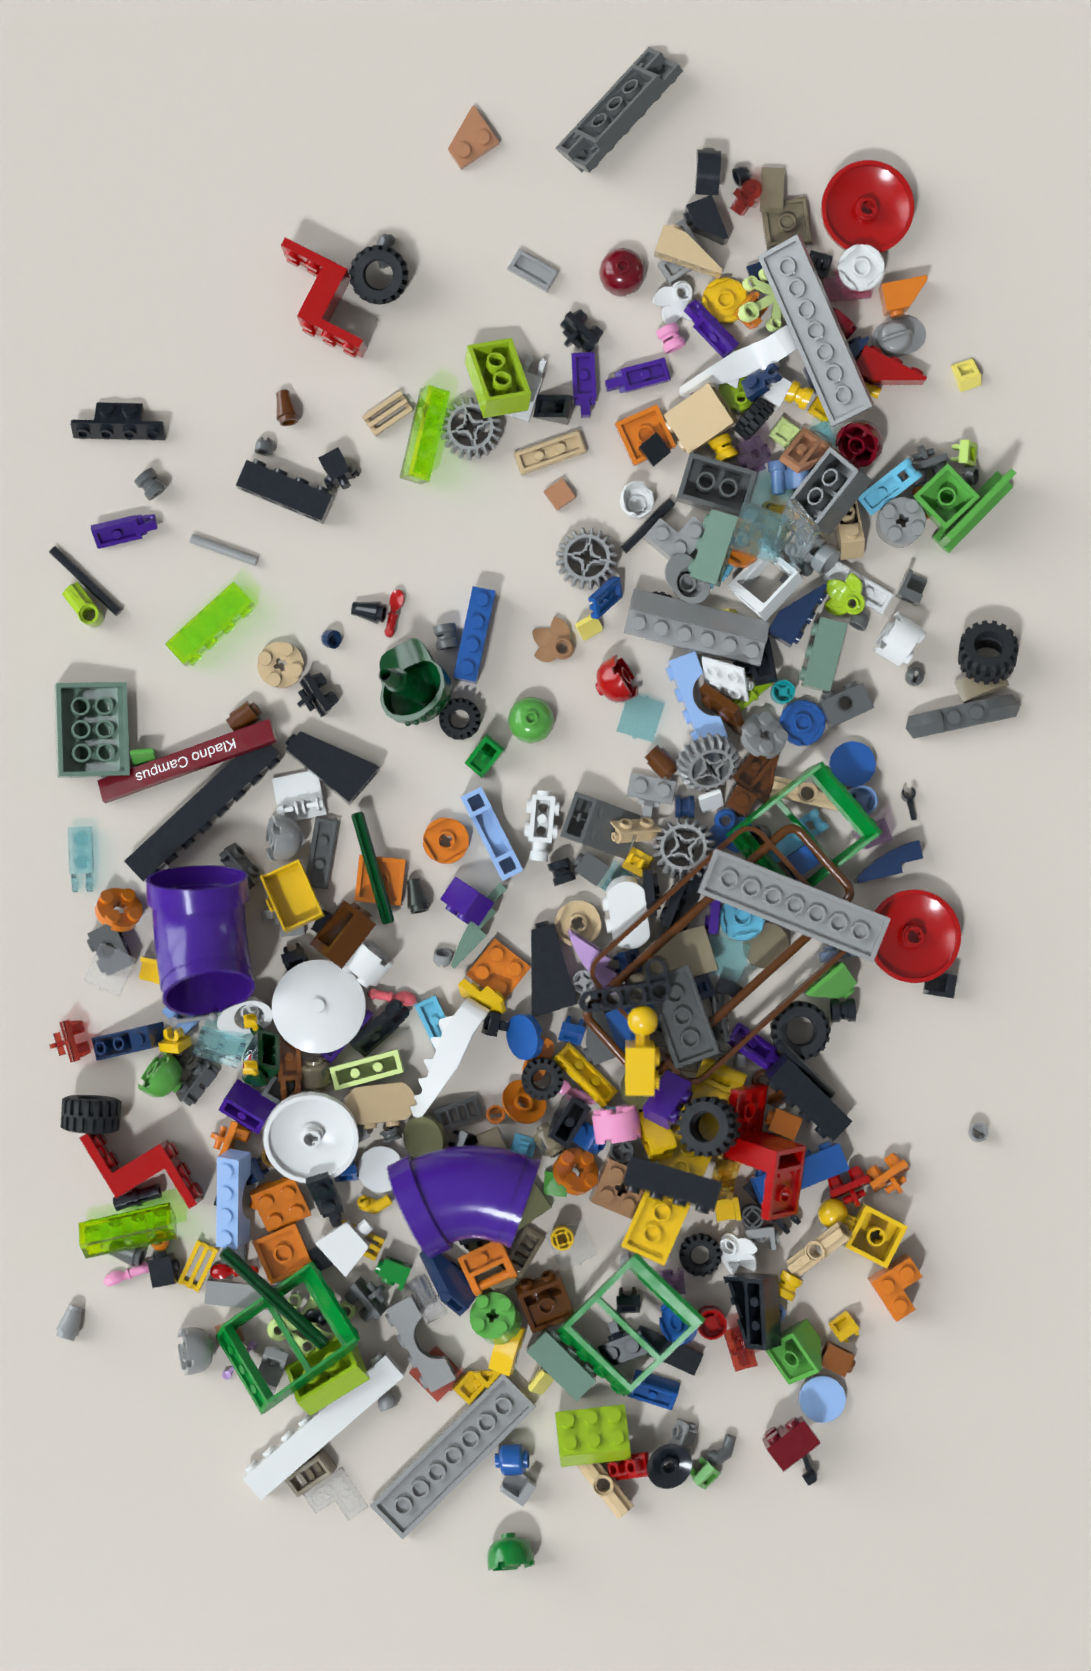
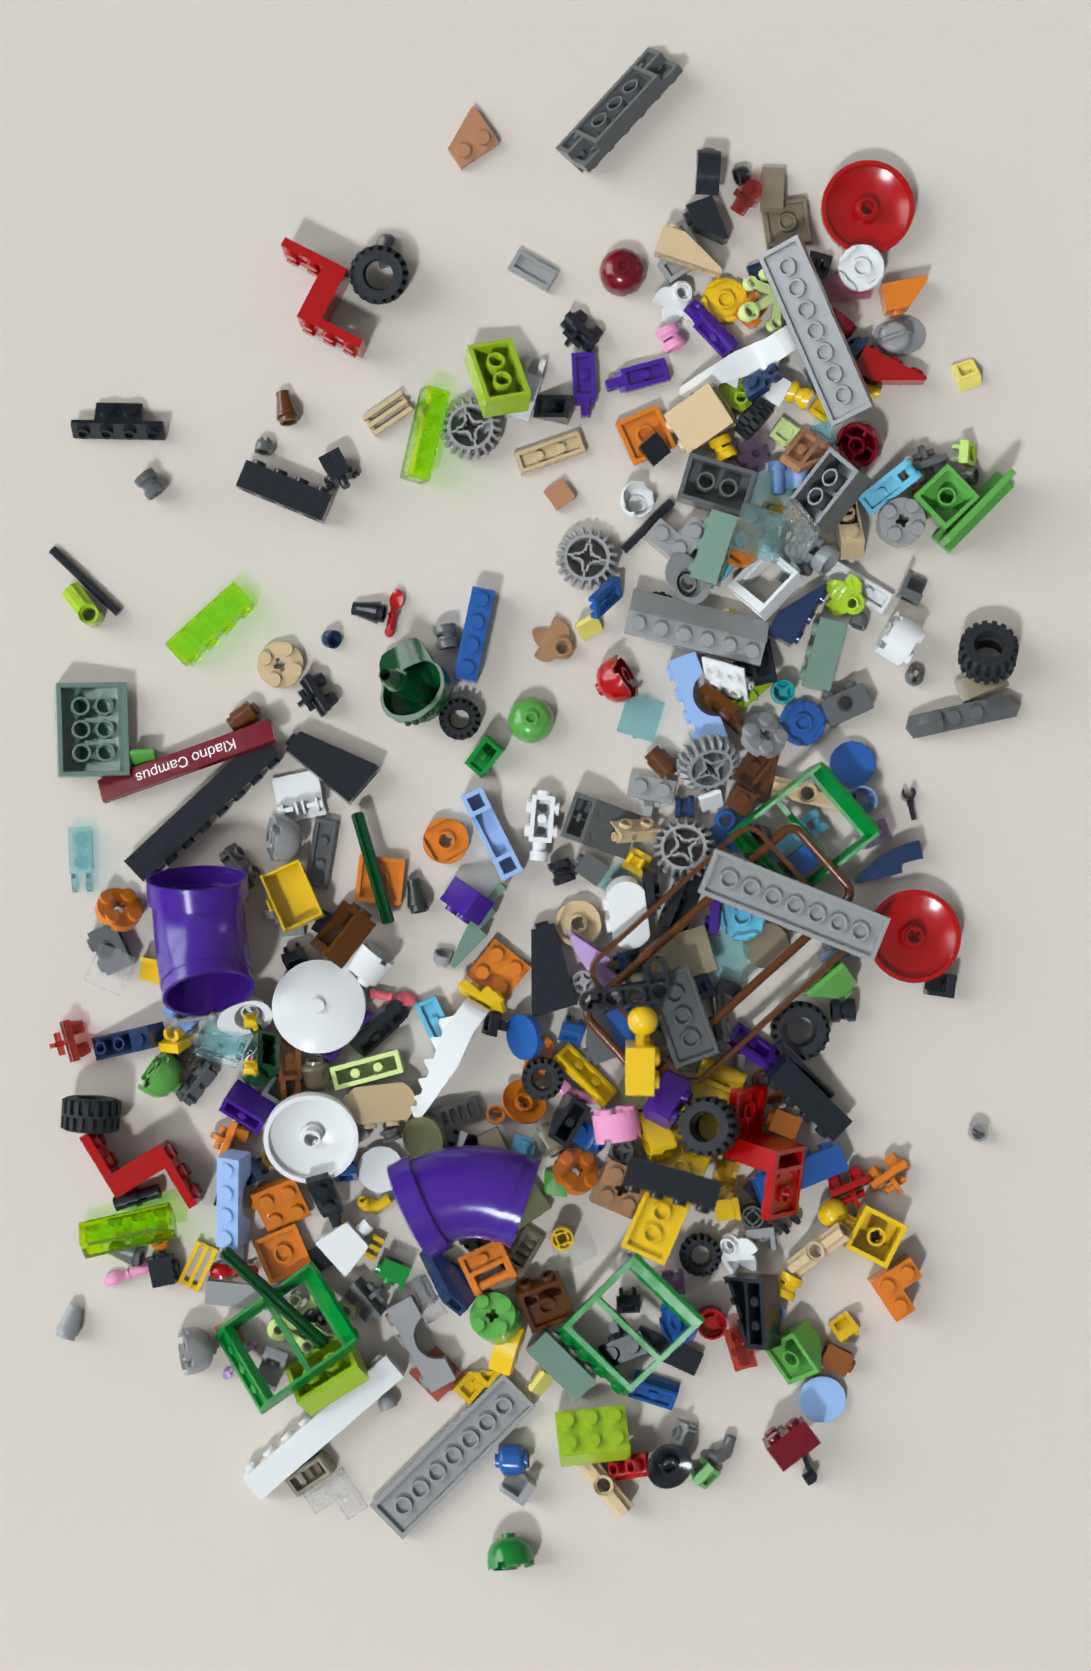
(123, 530): dark purple hinge -> none
(222, 549): light grey bar -> none

